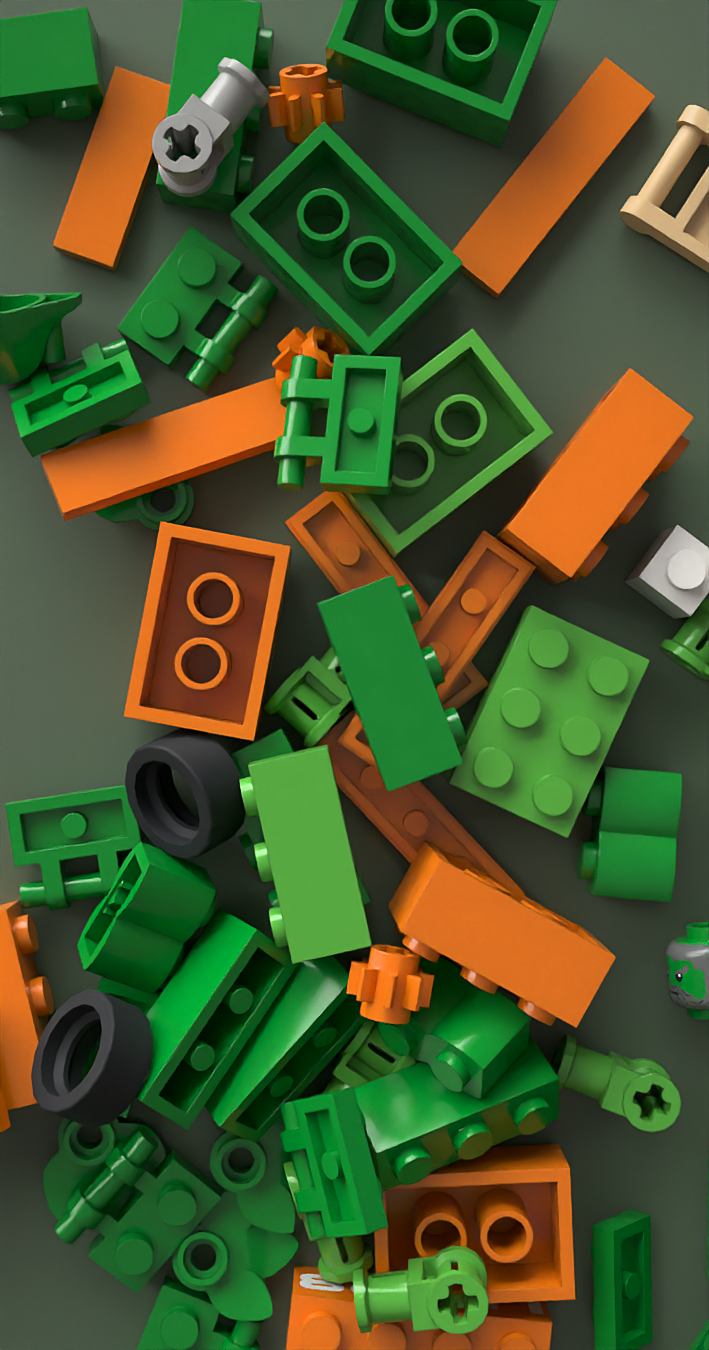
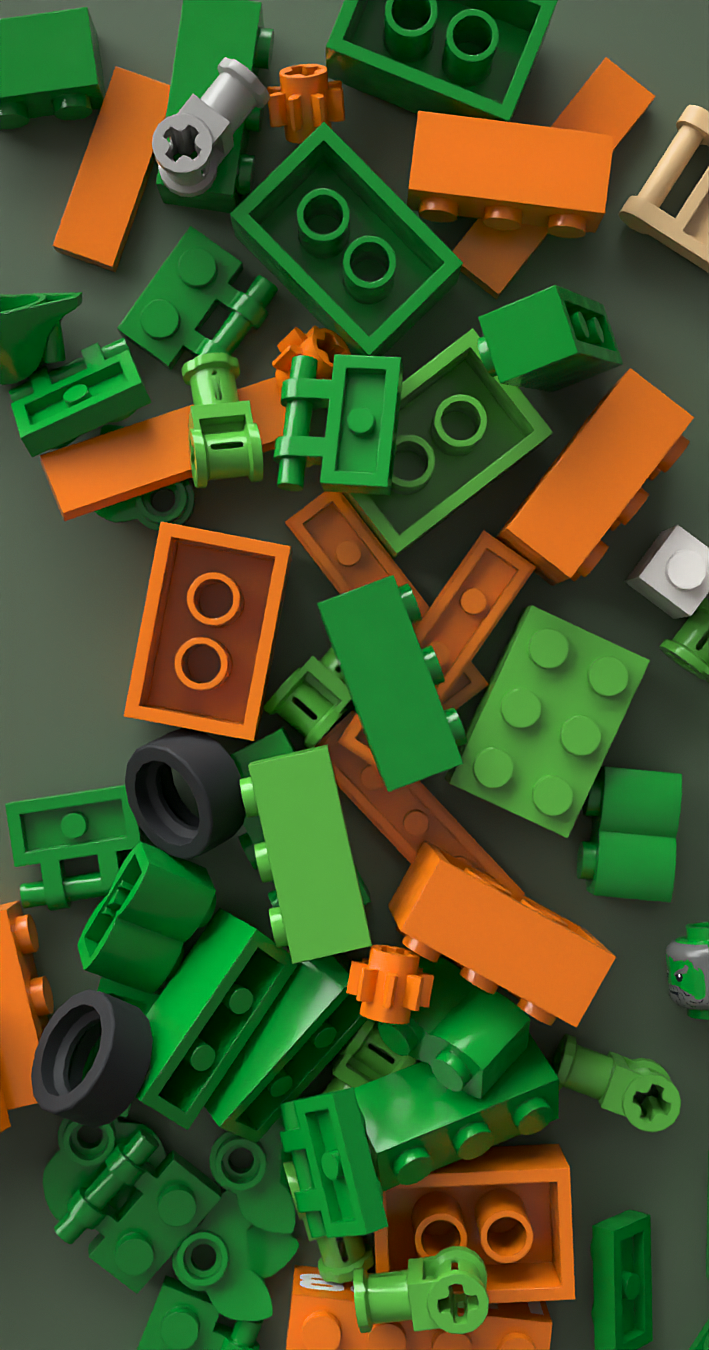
(221, 428): none -> bright green connector
(509, 174): none -> orange brick
(548, 340): none -> green brick

